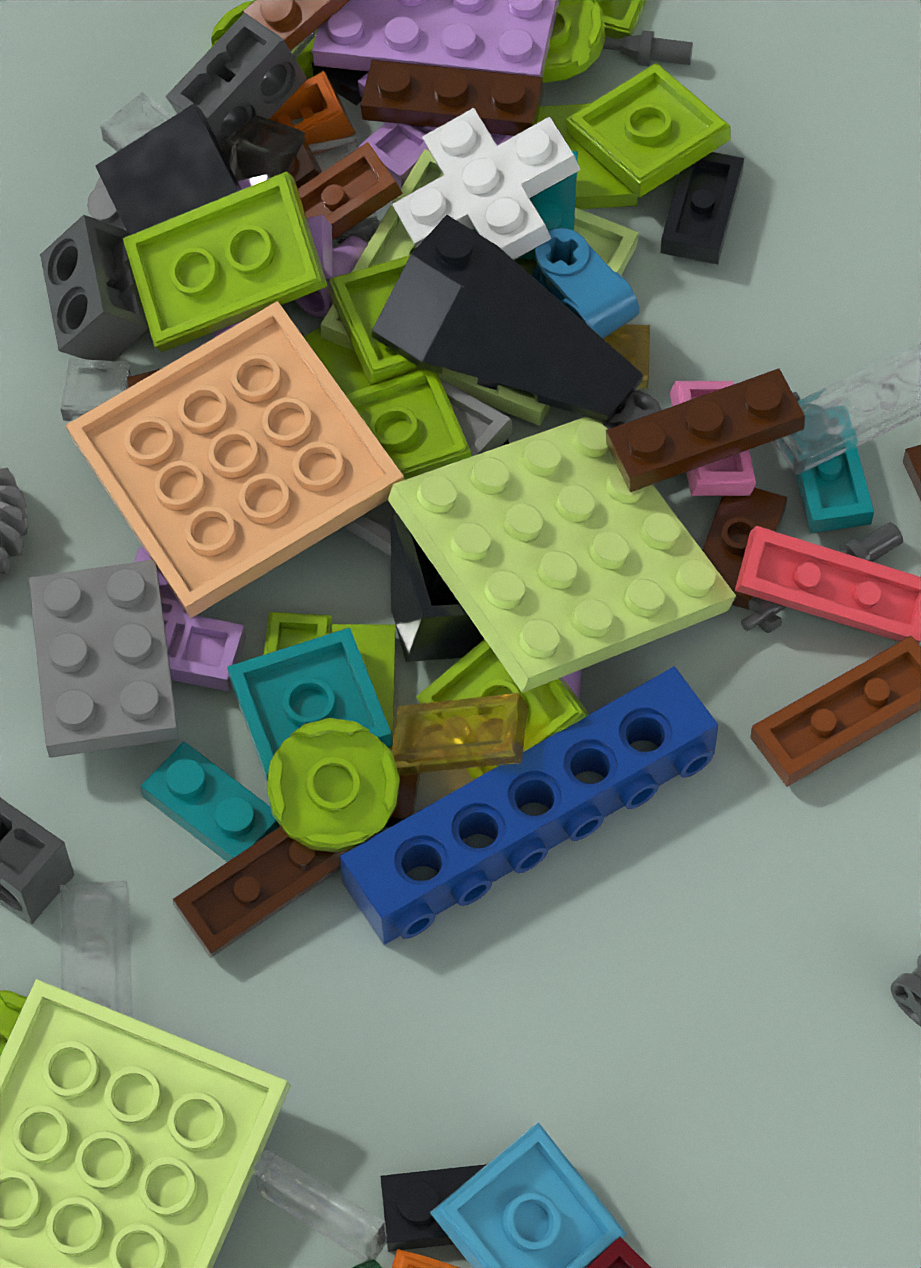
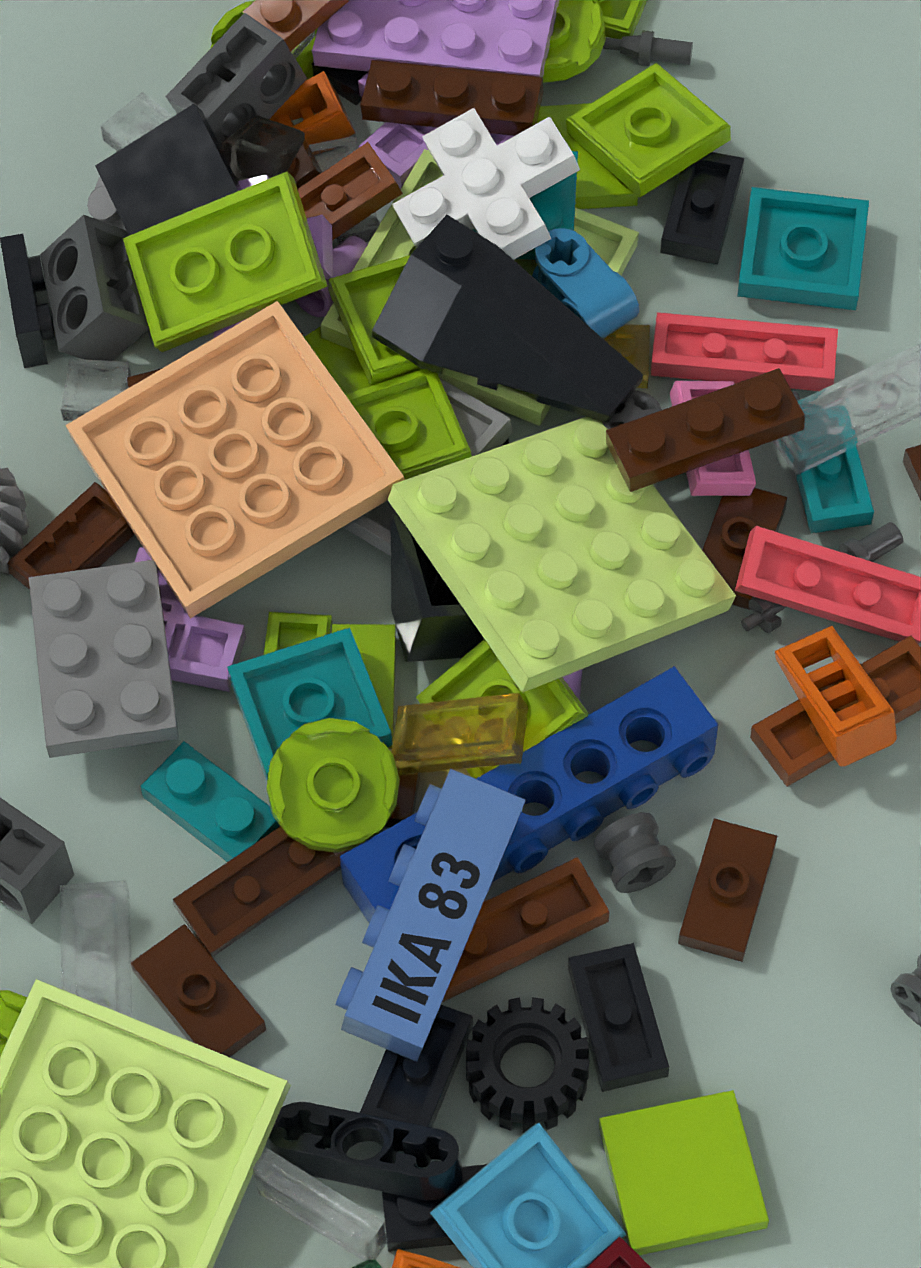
(24, 279): none -> black plate
(75, 540): none -> reddish brown plate
(198, 994): none -> reddish brown plate
(384, 1172): none -> black beam
(414, 1089): none -> black plate
(431, 915): none -> medium blue brick
(528, 923): none -> dark orange plate
(533, 1026): none -> black tyre
(618, 1017): none -> black plate
(634, 852): none -> dark grey wheel
(683, 1173): none -> lime tile
(727, 890): none -> reddish brown plate
(742, 350): none -> coral plate
(803, 248): none -> teal plate
(855, 729): none -> orange slope

